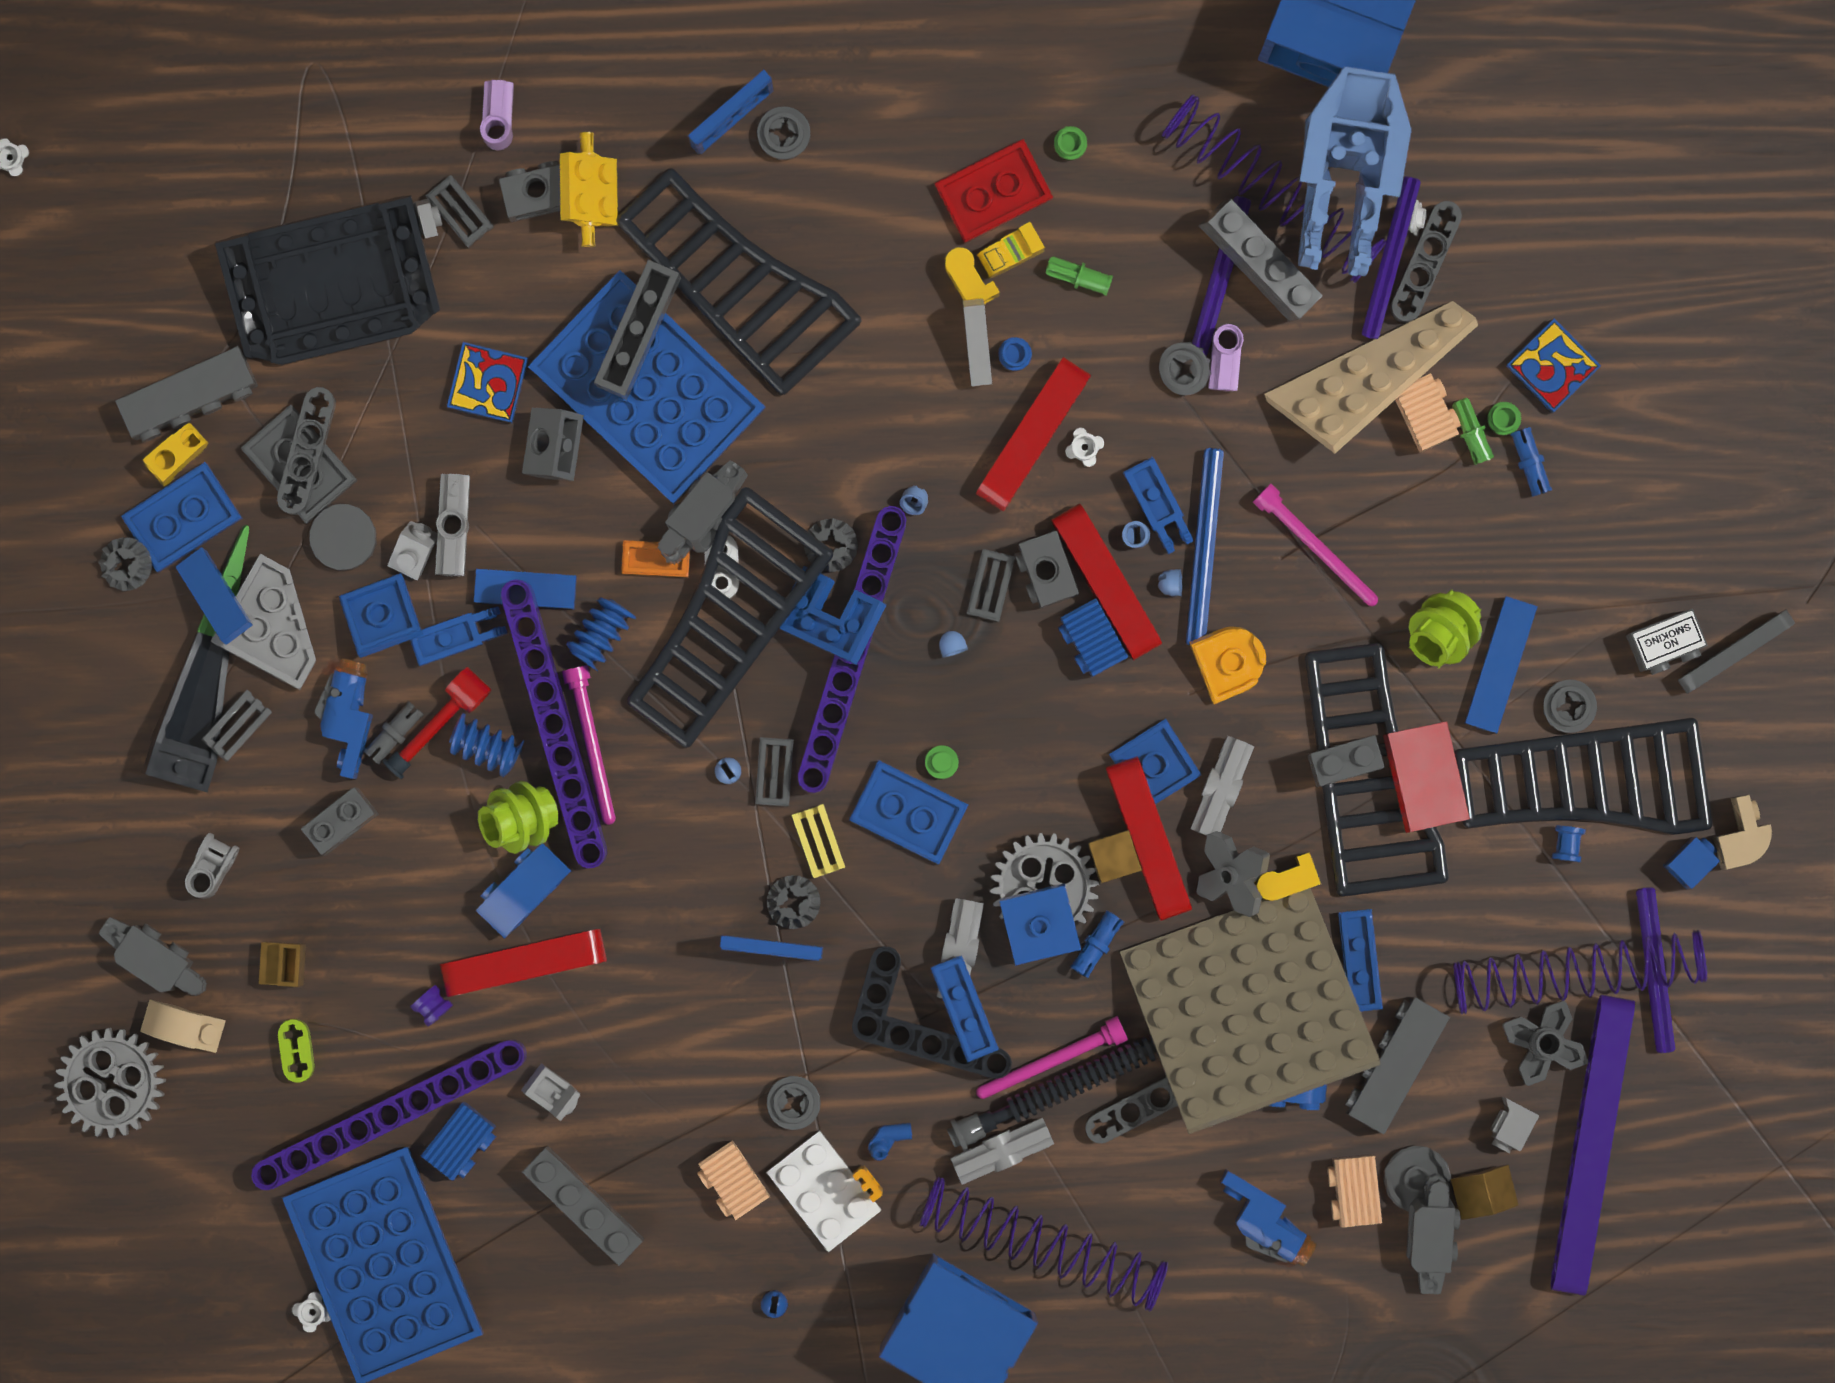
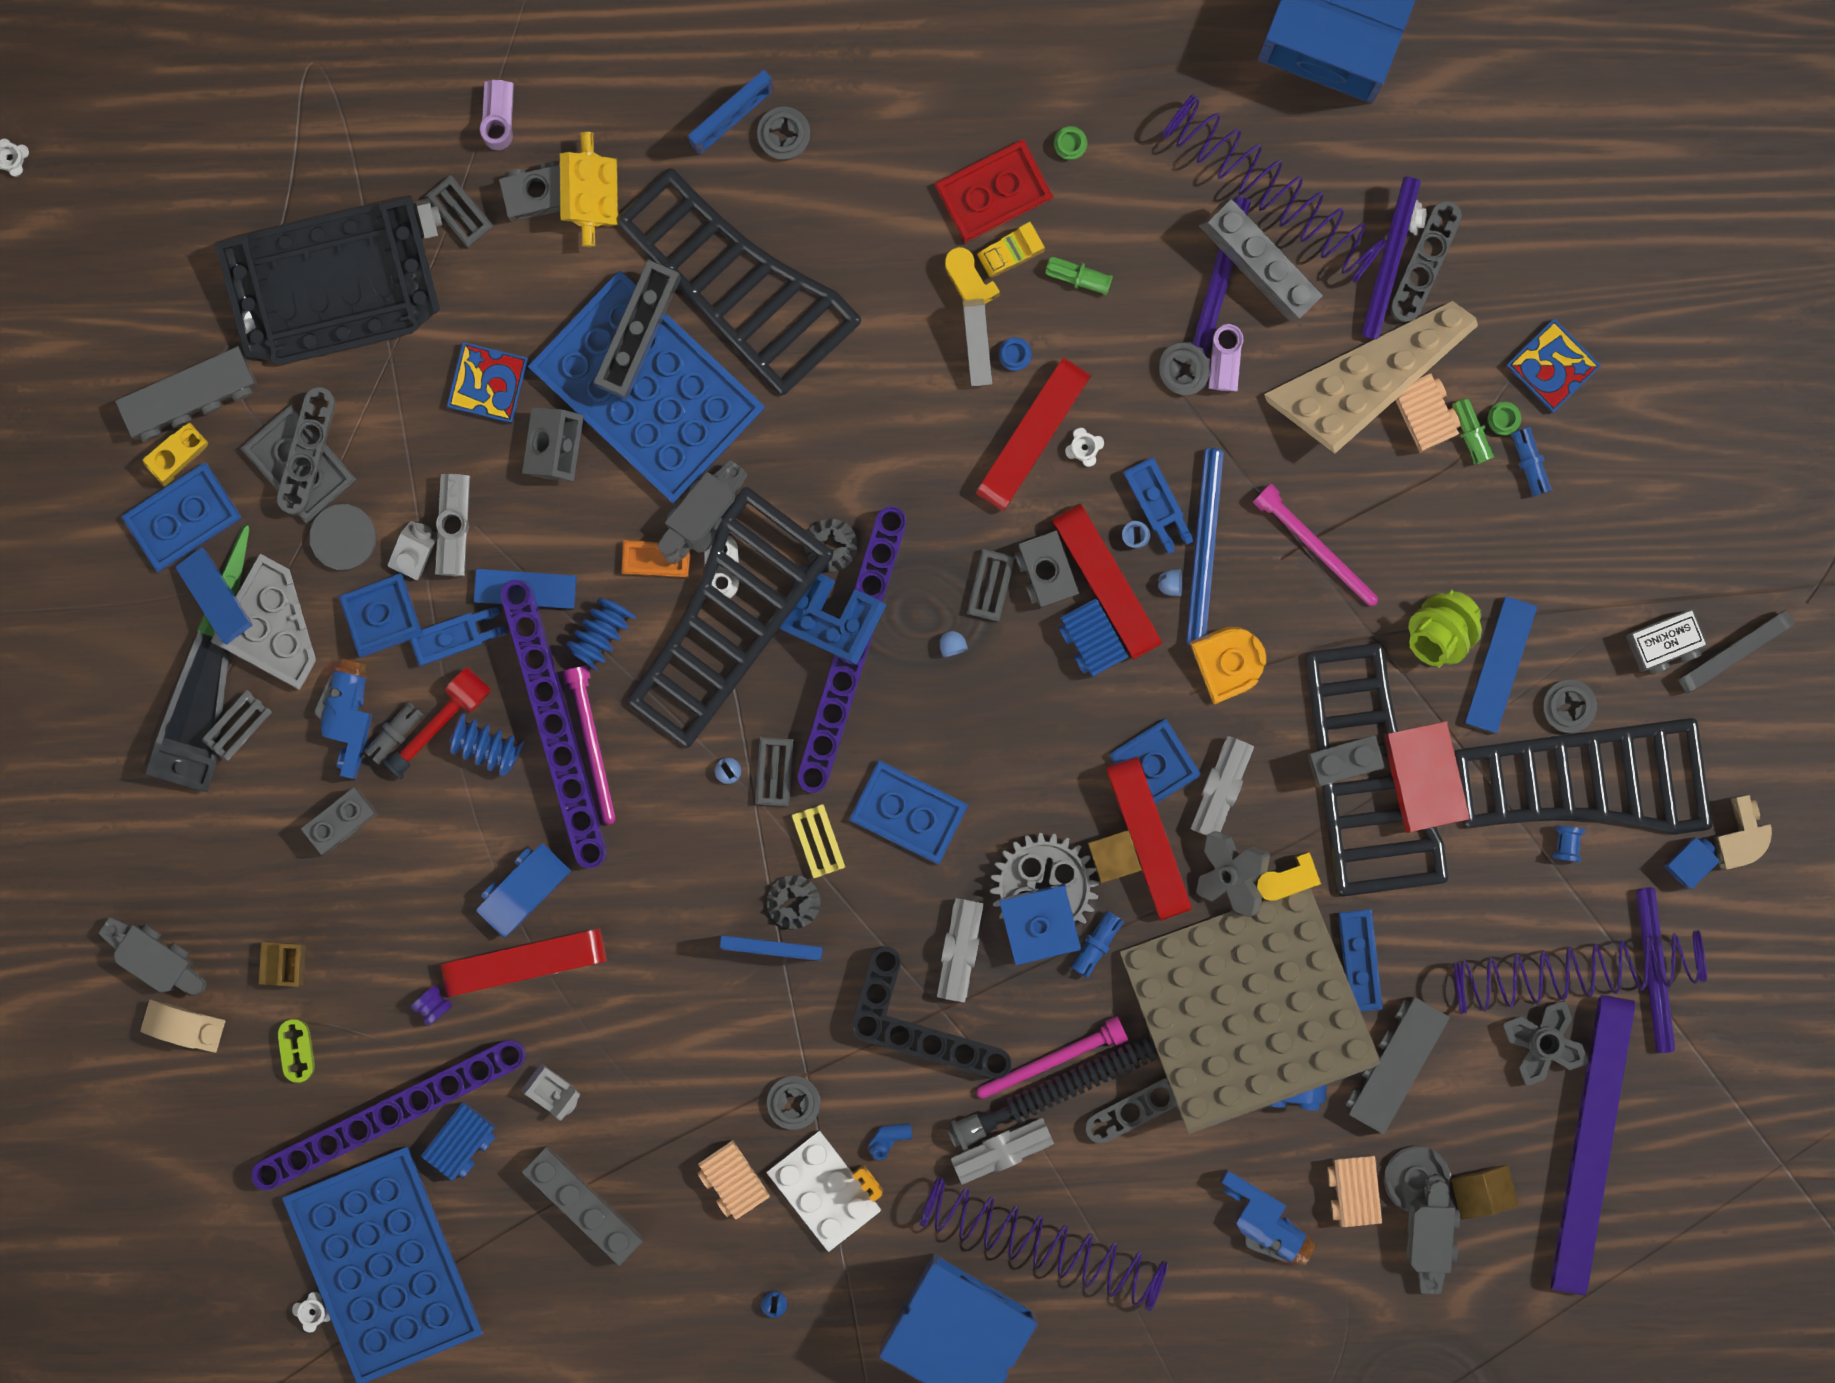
(123, 1055): light grey gear -> none
(138, 571): dark grey gear -> none
(211, 865): light grey piece -> none
(518, 817): lime piece -> none
(912, 507): medium blue hinge -> none
(941, 762): bright green plate -> none
(964, 1008): blue tile -> none
(1356, 128): medium blue connector -> none
(1512, 1126): light grey window -> none

